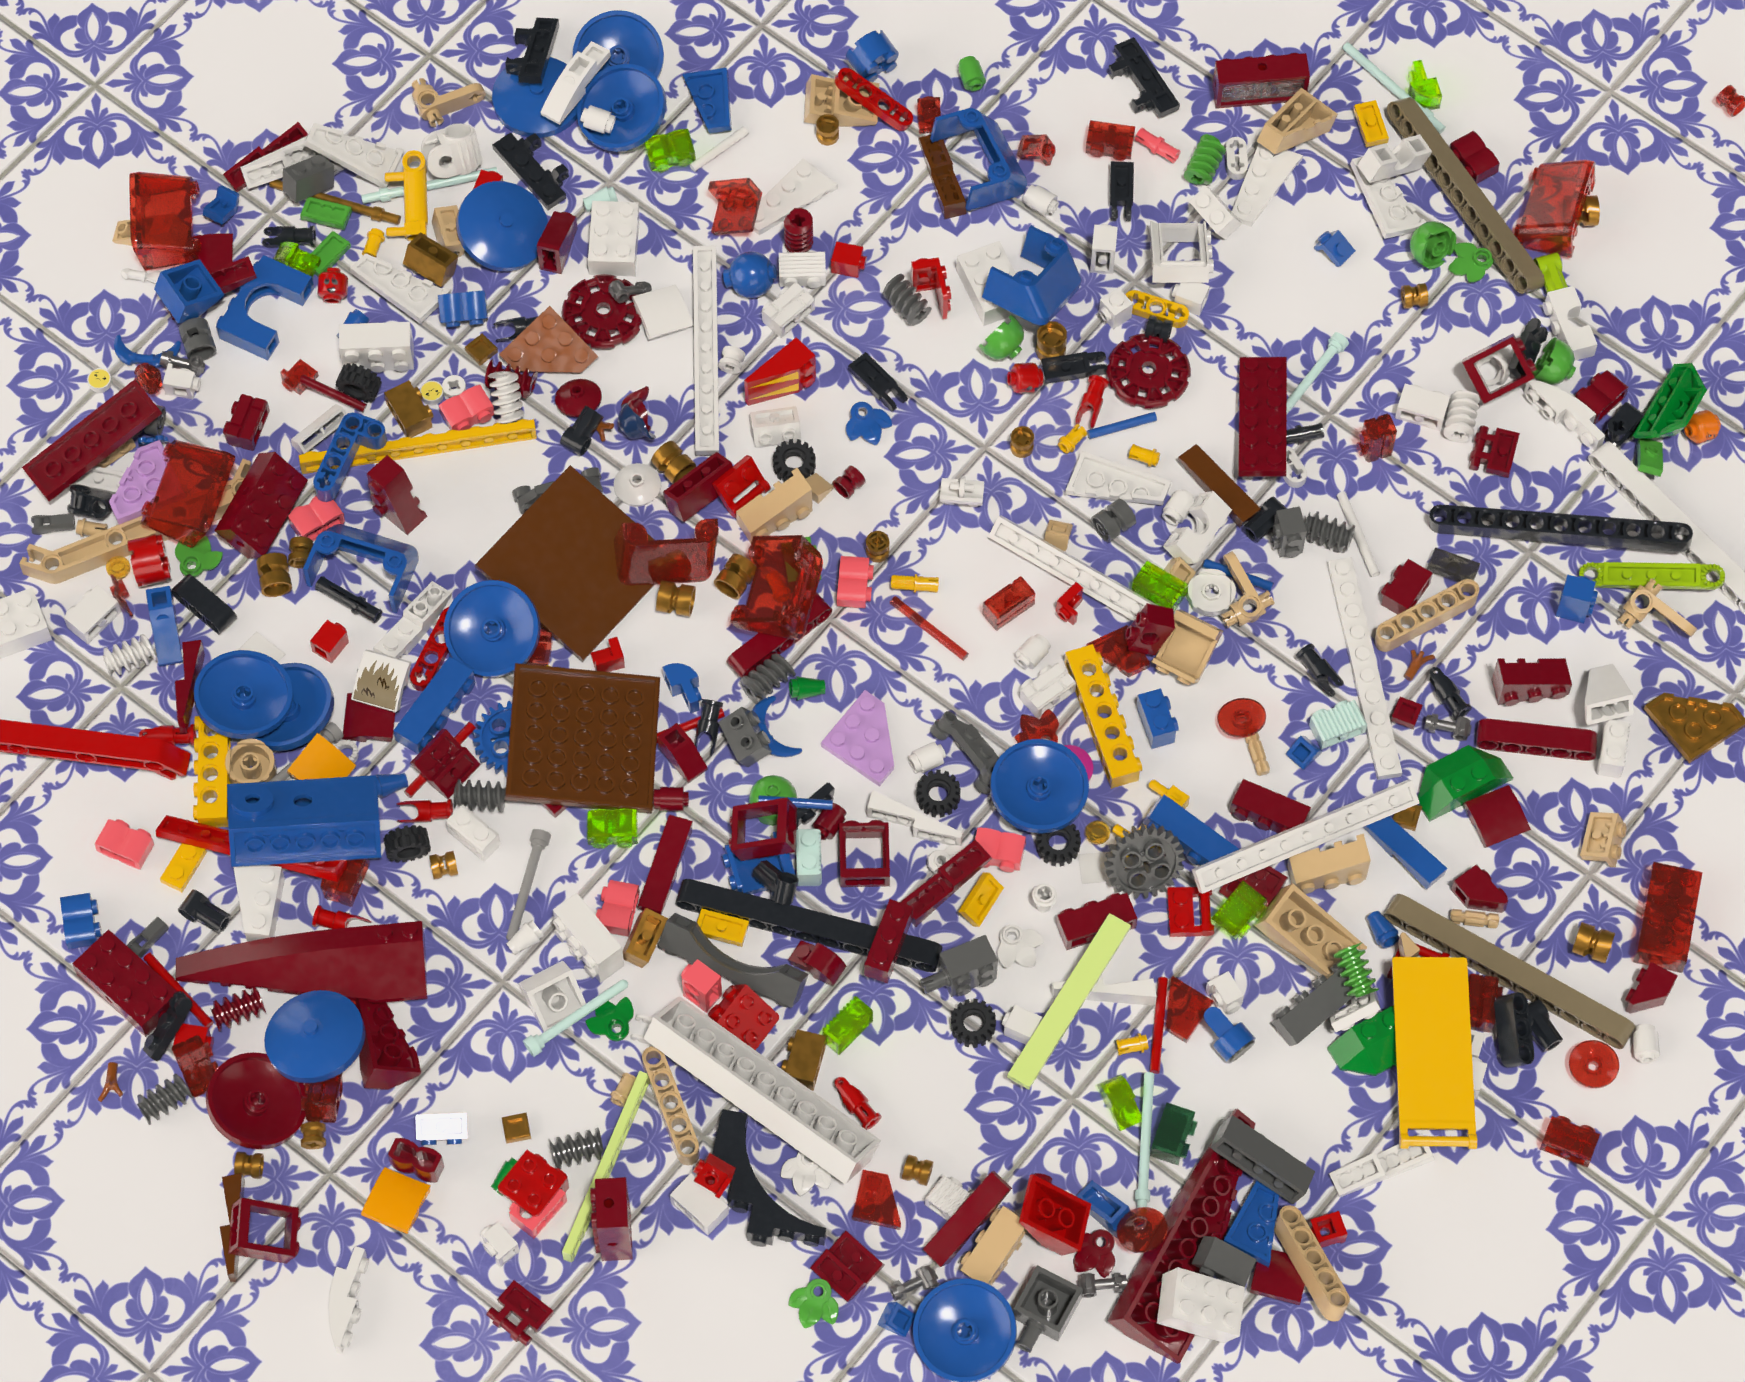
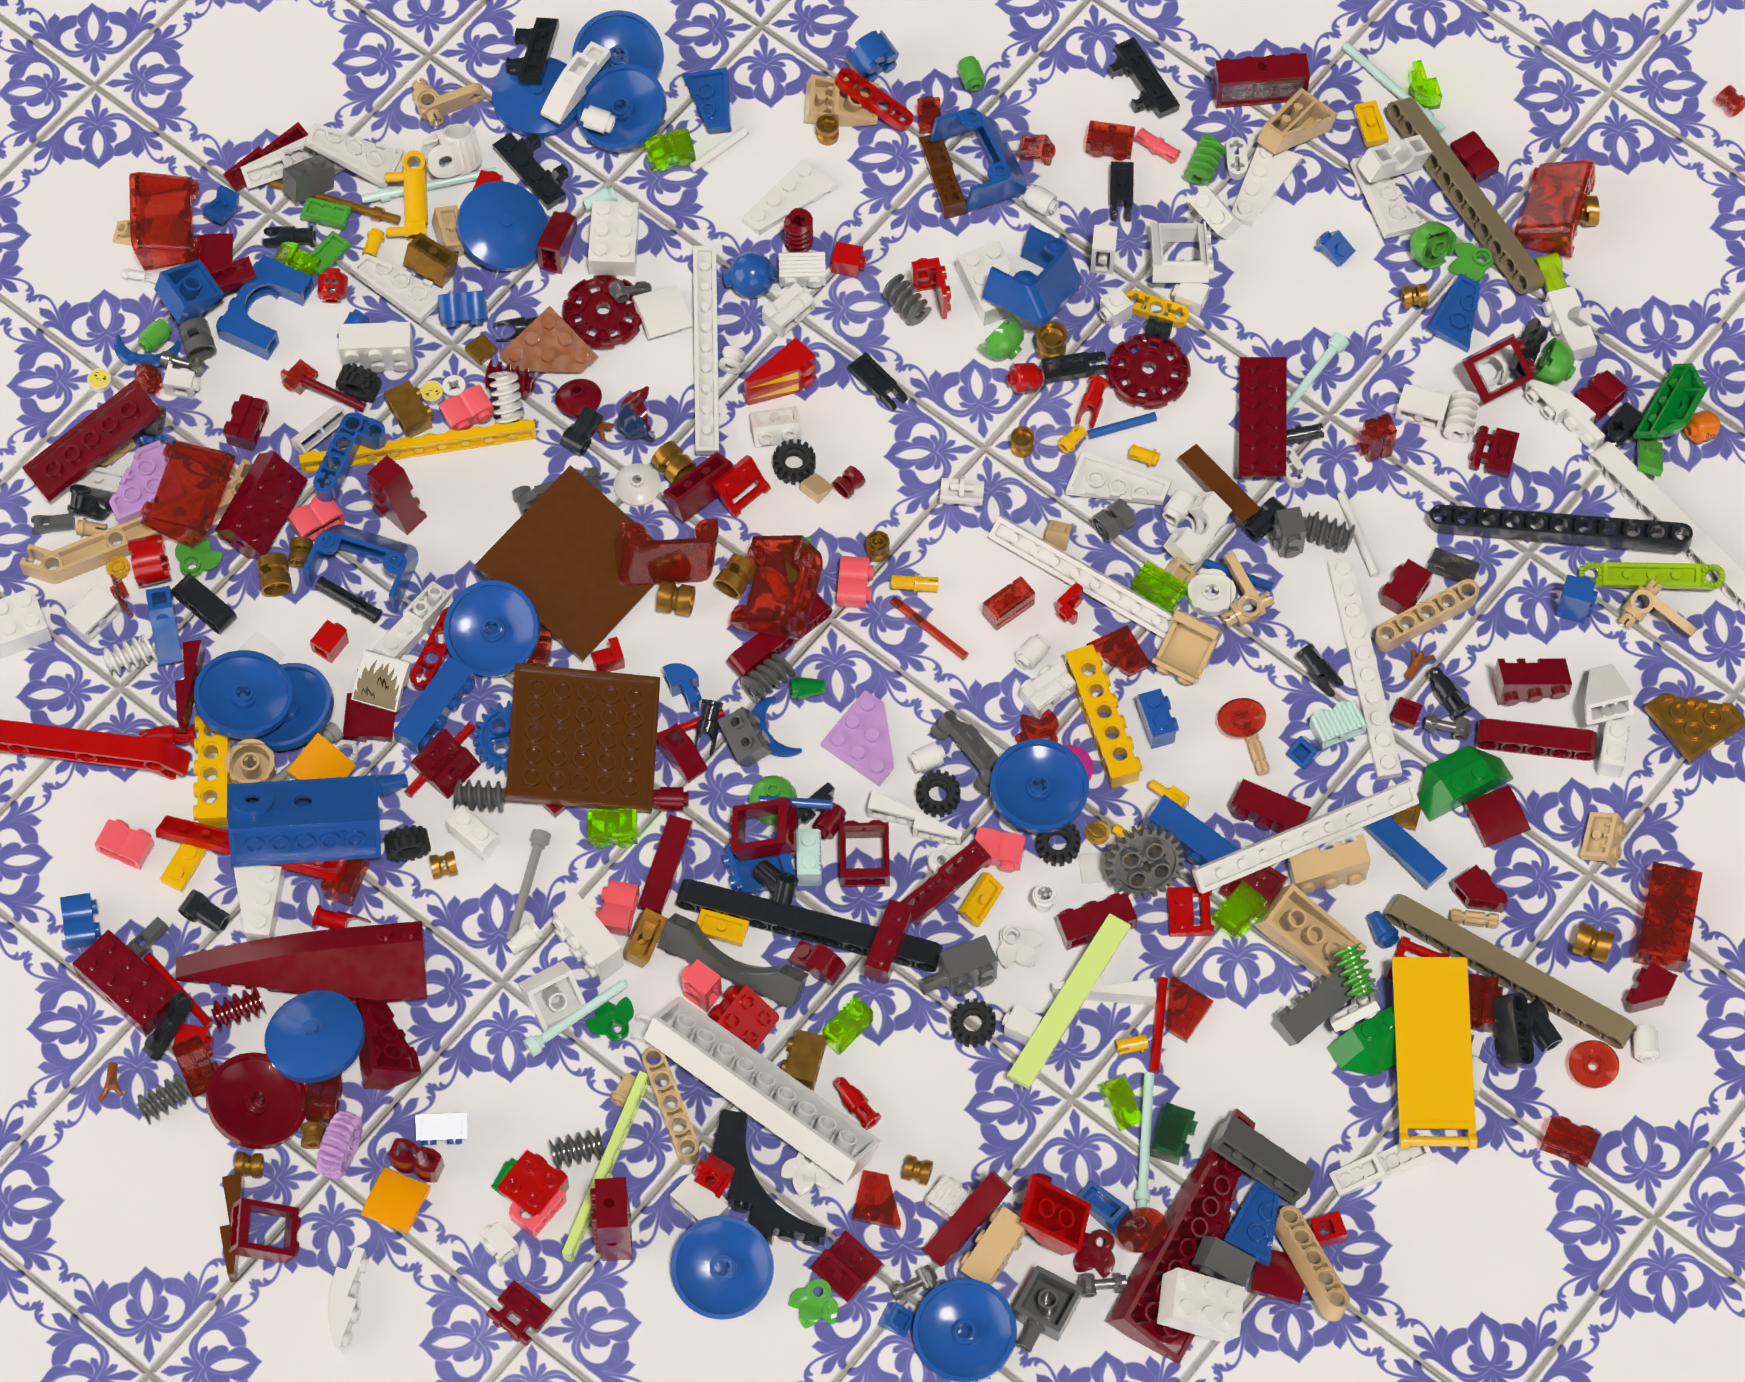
(154, 335): none -> bright green brick
(339, 1145): none -> lavender gear
(429, 810): red piece -> none
(516, 1128): pearl gold tile -> none
(722, 1267): none -> blue dish
(736, 205): clear red bracket -> none
(777, 509): tan wedge -> none
(867, 426): blue plate -> none
(1150, 629): dark red brick -> none
(1225, 993): white brick -> none
(1232, 1039): blue piece -> none
(1407, 947): tan slope -> none
(1457, 312): none -> blue wing

